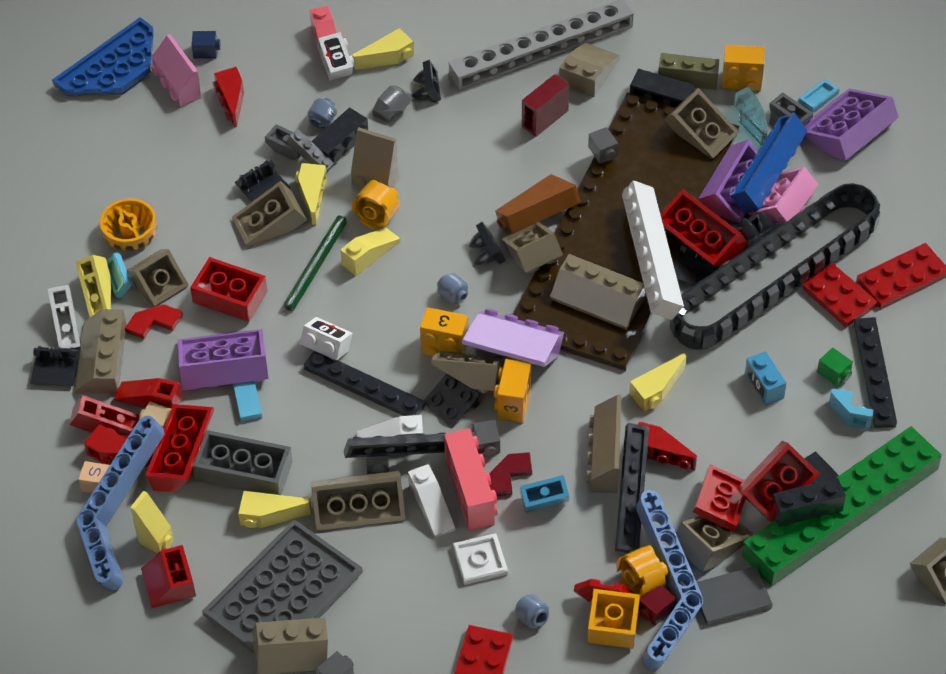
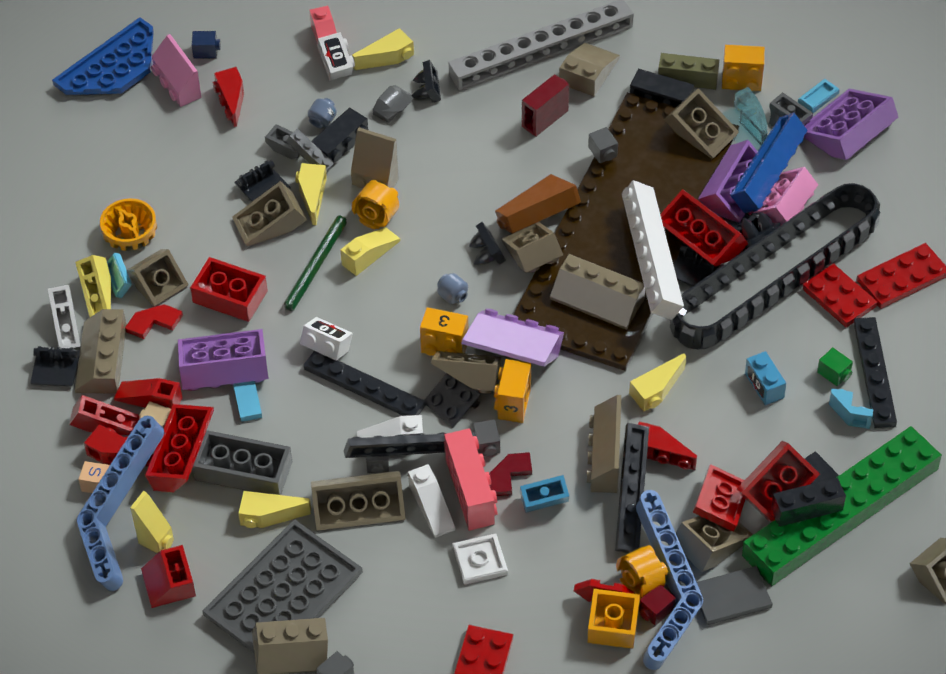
(532, 611): sand blue head -> none

